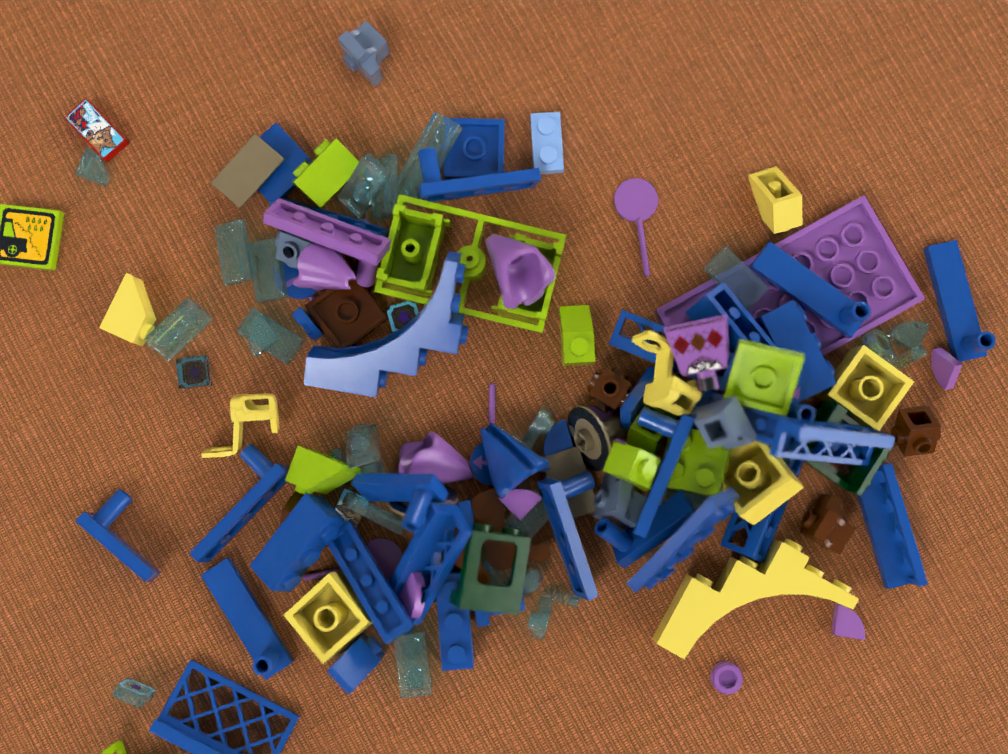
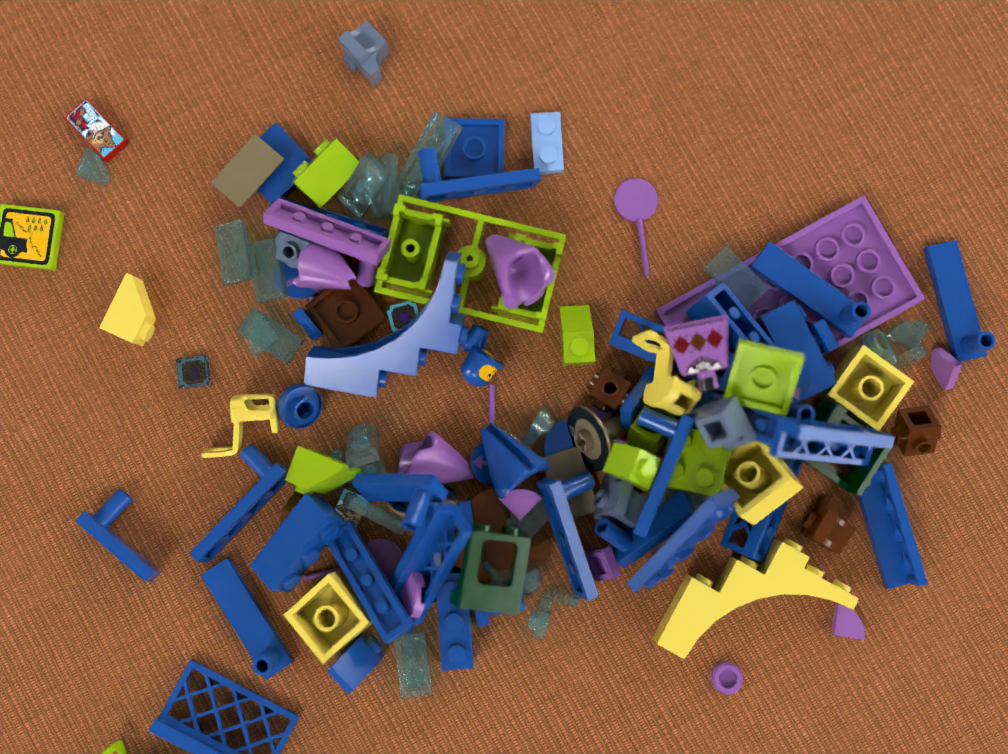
(133, 692): clear light blue tile -> none
(178, 329): clear light blue plate -> none
(299, 406): none -> blue plate
(479, 363): none -> blue piece
(602, 563): none -> medium lavender tile
(777, 199): light yellow slope -> none
(824, 335): none -> blue tile

